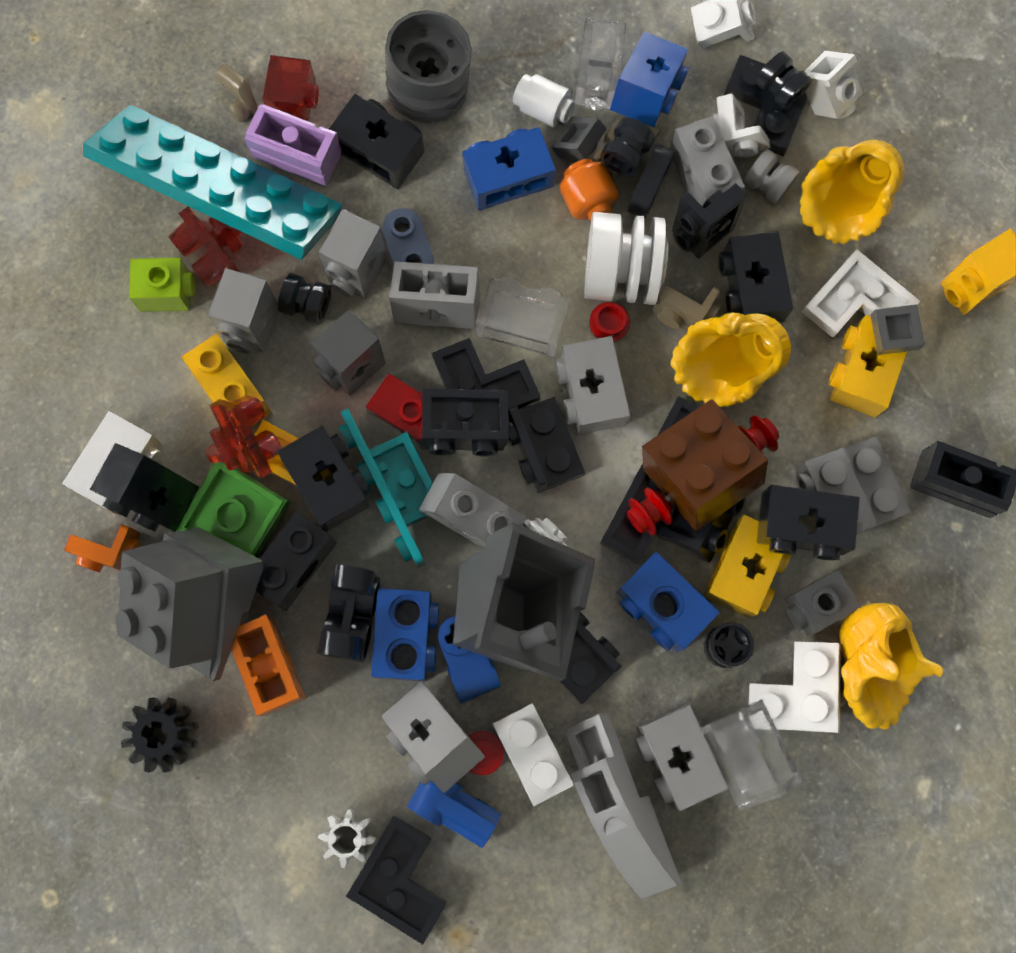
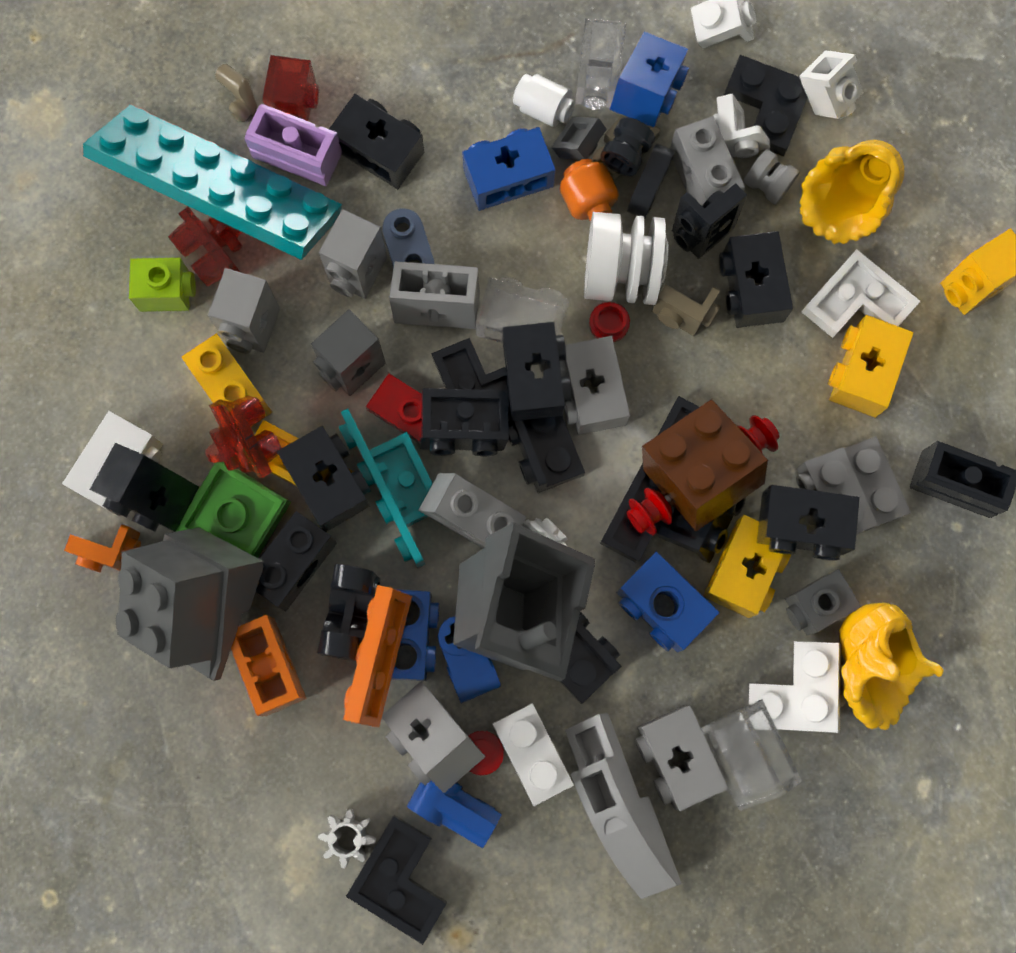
(148, 746): black gear -> none
(304, 298): black wheel -> none
(377, 656): none -> orange plate
(427, 66): dark grey wheel -> none
(531, 346): none -> black brick
(730, 357): yellow hair -> none
(737, 645): black wheel -> none
(783, 80): black wheel -> none
(897, 329): dark grey plate -> none

